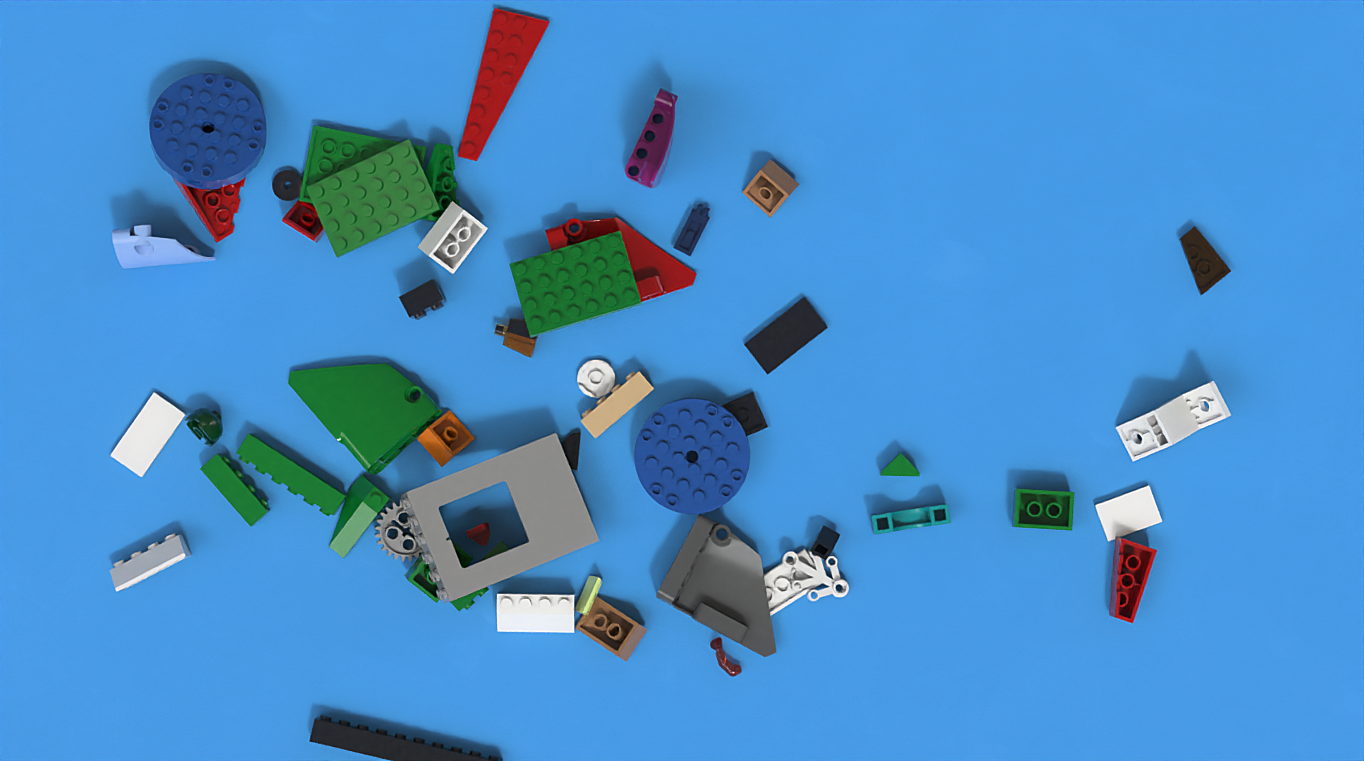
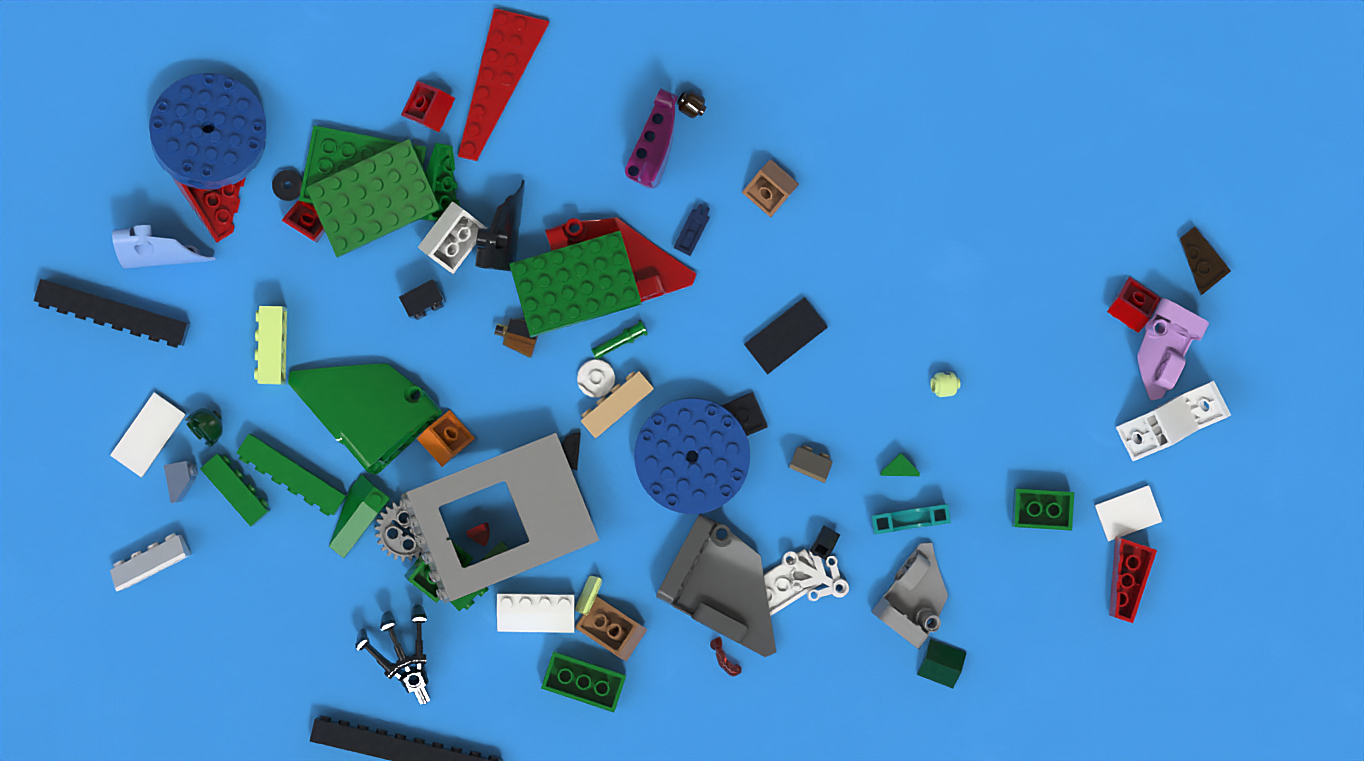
(111, 312): none -> black brick
(179, 479): none -> sand blue slope
(271, 345): none -> yellowish green brick
(391, 669): none -> black piece
(428, 106): none -> red slope
(502, 238): none -> black panel
(583, 681): none -> green brick
(628, 335): none -> green pin
(691, 104): none -> dark brown head
(811, 464): none -> dark tan slope
(914, 597): none -> light grey panel
(942, 664): none -> dark green slope
(945, 384): none -> yellowish green head
(1134, 305): none -> red slope
(1163, 351): none -> lavender panel

